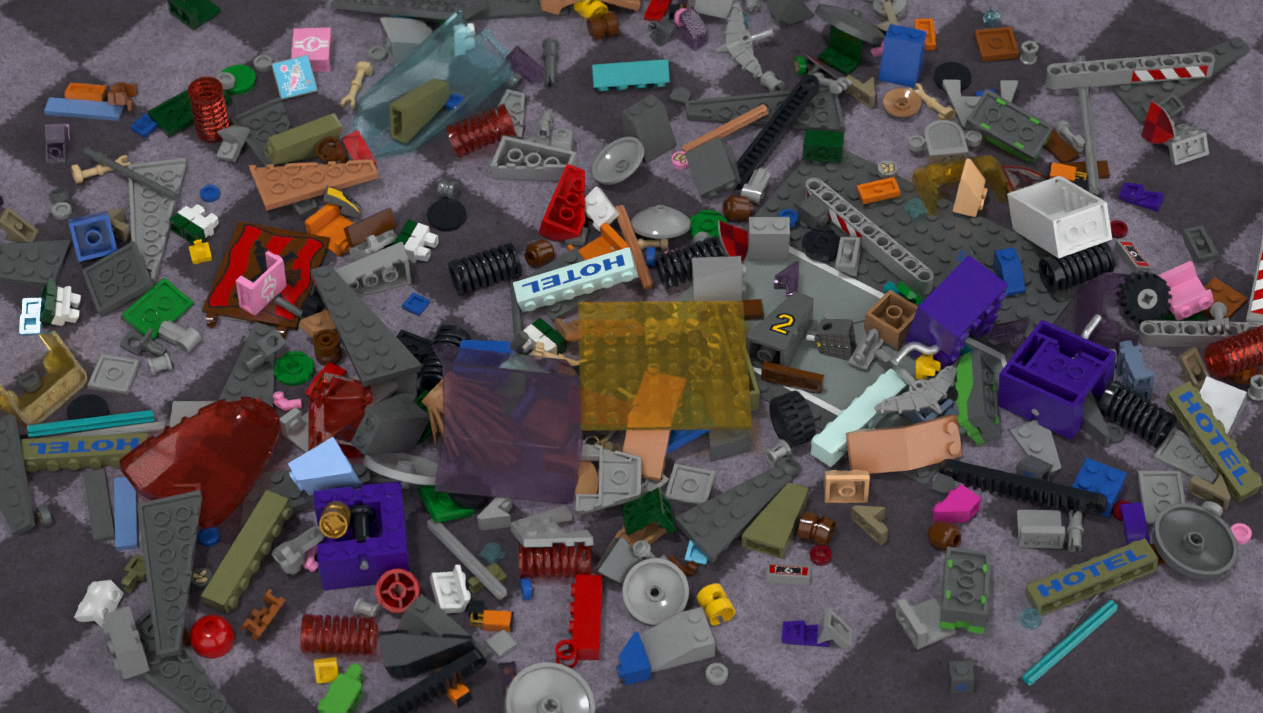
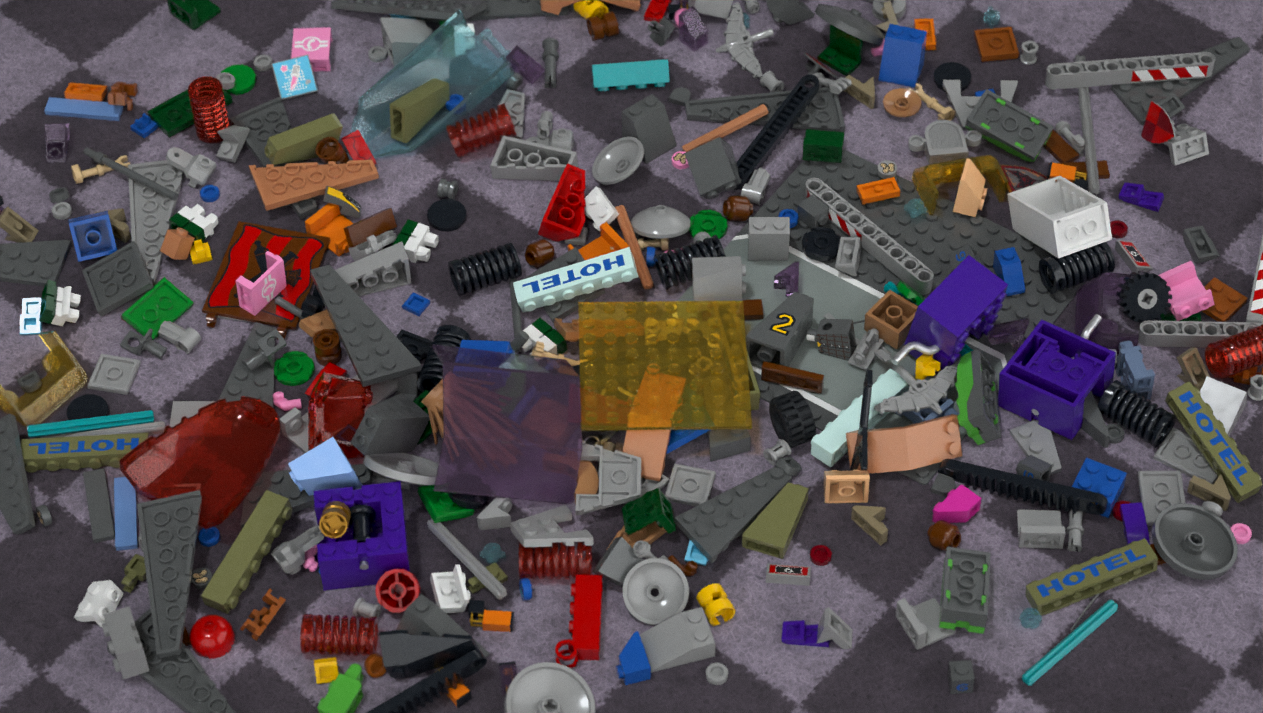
(159, 364): light grey bush -> none
(177, 244): none -> nougat brick
(196, 168): none -> light grey piece
(362, 69): tan piece -> none
(374, 665): none -> dark orange tile
(501, 644): light grey tile -> none
(733, 240): shield -> none
(800, 65): green tile -> none
(815, 528): reddish brown wheel -> none
(861, 448): none -> black piece
(1218, 311): light grey hinge -> none

